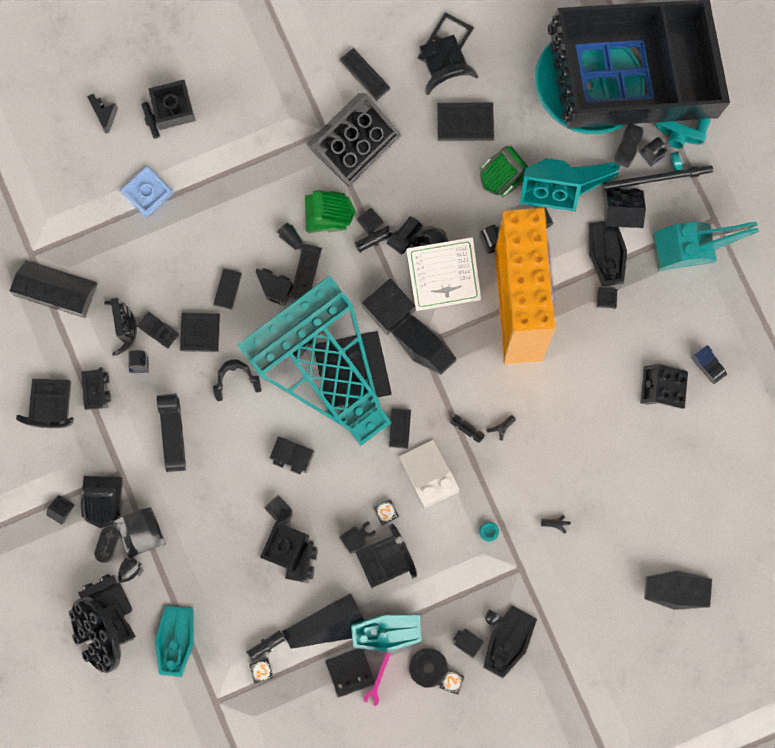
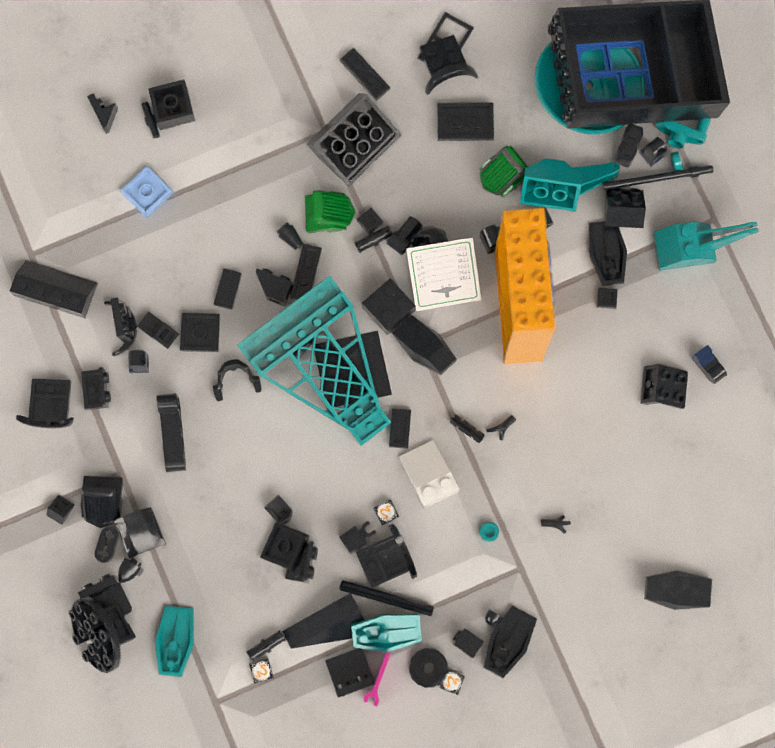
(291, 455): black brick -> none
(386, 598): none -> black axle

